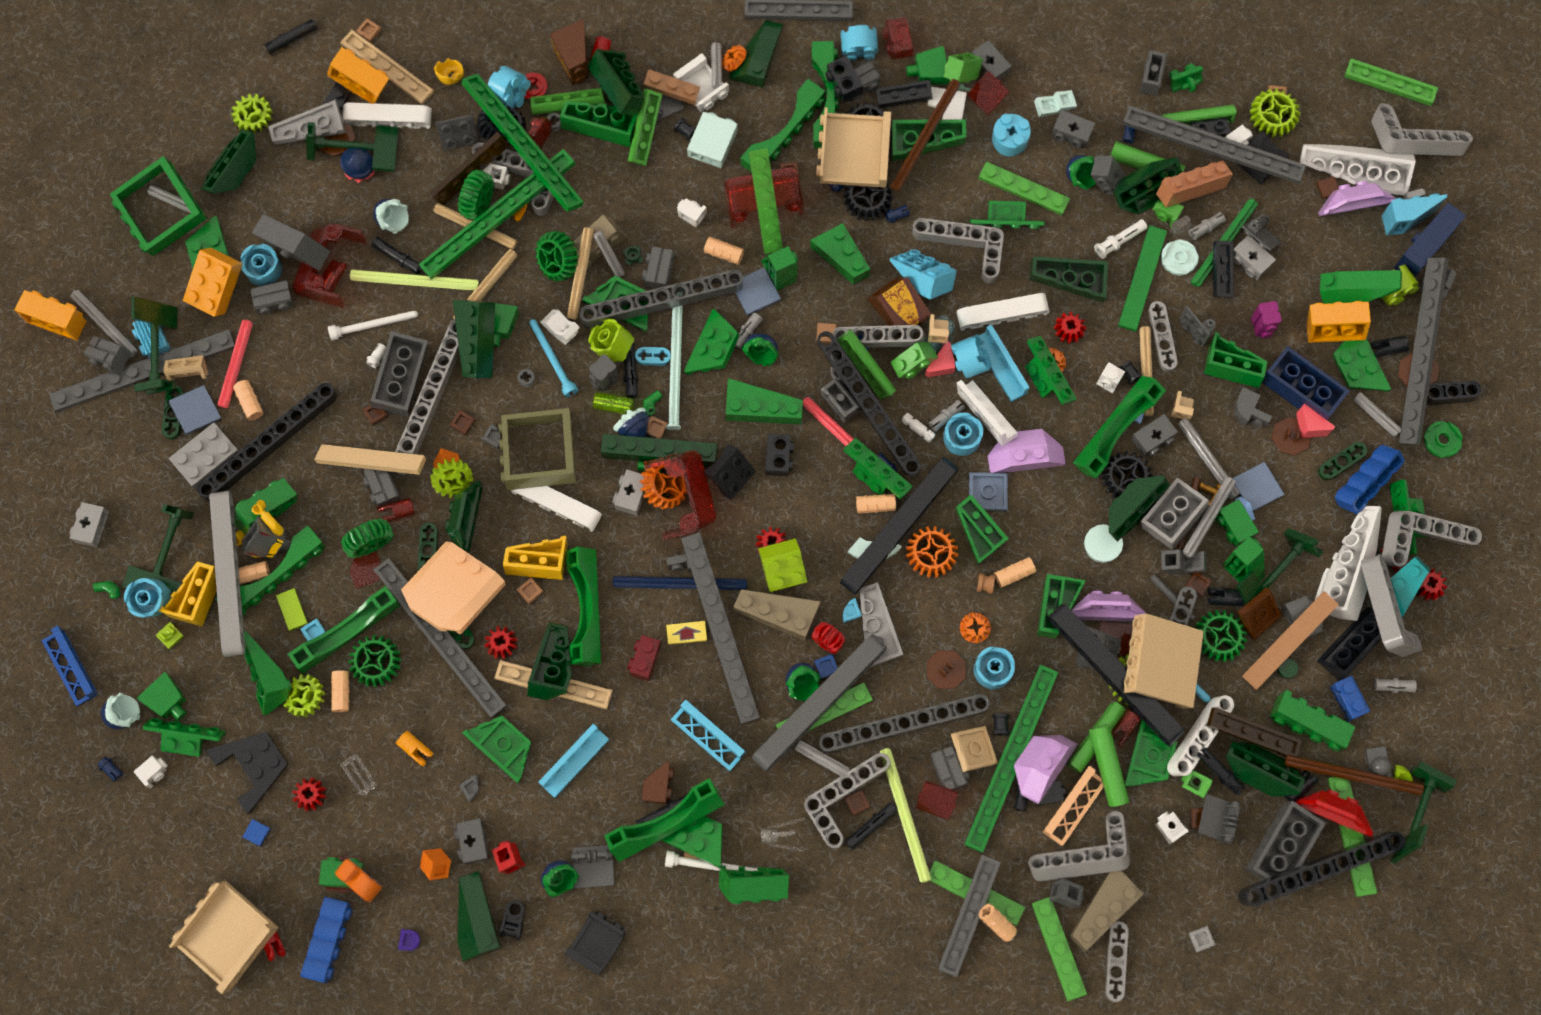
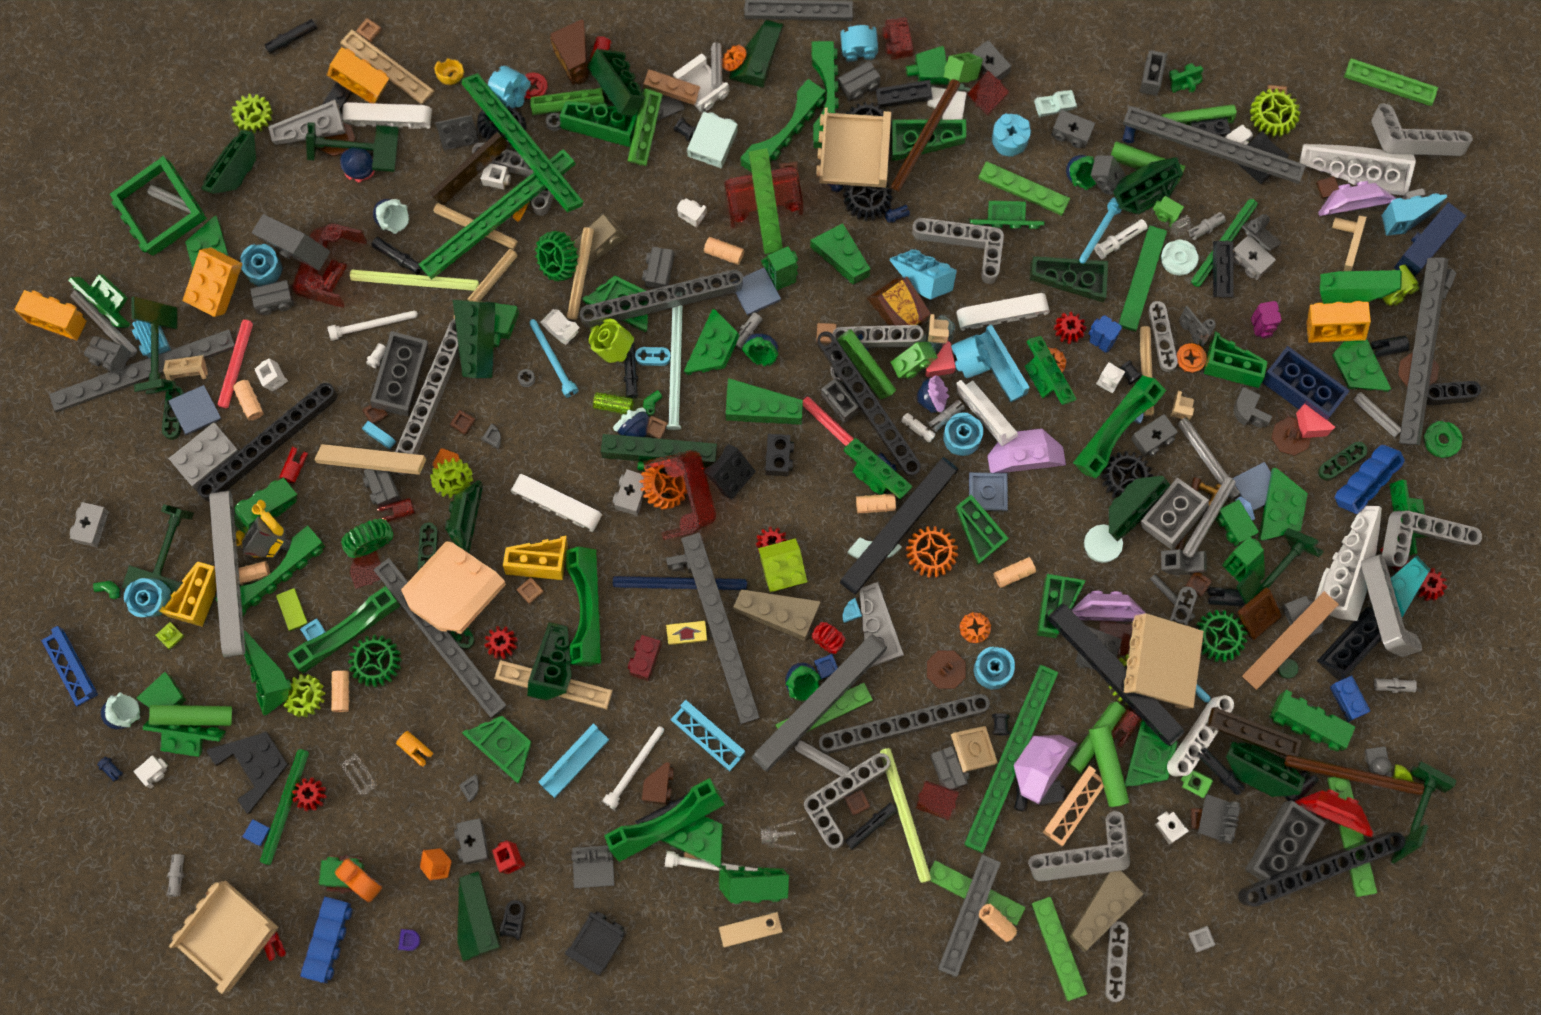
(104, 296): none -> green bracket
(175, 875): none -> light grey pin
(190, 715): none -> bright green brick
(270, 375): none -> white brick
(284, 807): none -> green axle
(292, 469): none -> red hinge
(378, 435): none -> medium azure beam
(475, 194): green gear -> none
(540, 130): clear red tile -> none
(544, 478): olive window -> none
(558, 878): green hair -> none
(603, 373): dark grey brick -> none
(609, 254): light grey axle -> none
(613, 797): none -> white piece
(632, 250): dark green plate -> none
(750, 929): none -> tan piece
(847, 78): black brick -> none
(933, 395): none -> hair
(985, 583): medium nougat wheel -> none
(1066, 893): dark grey brick -> none
(1104, 333): none -> blue brick
(1113, 209): none -> medium azure piece
(1194, 183): nougat brick -> none
(1197, 352): none -> orange gear
(1283, 506): none -> green wing
(1357, 229): none -> tan piece

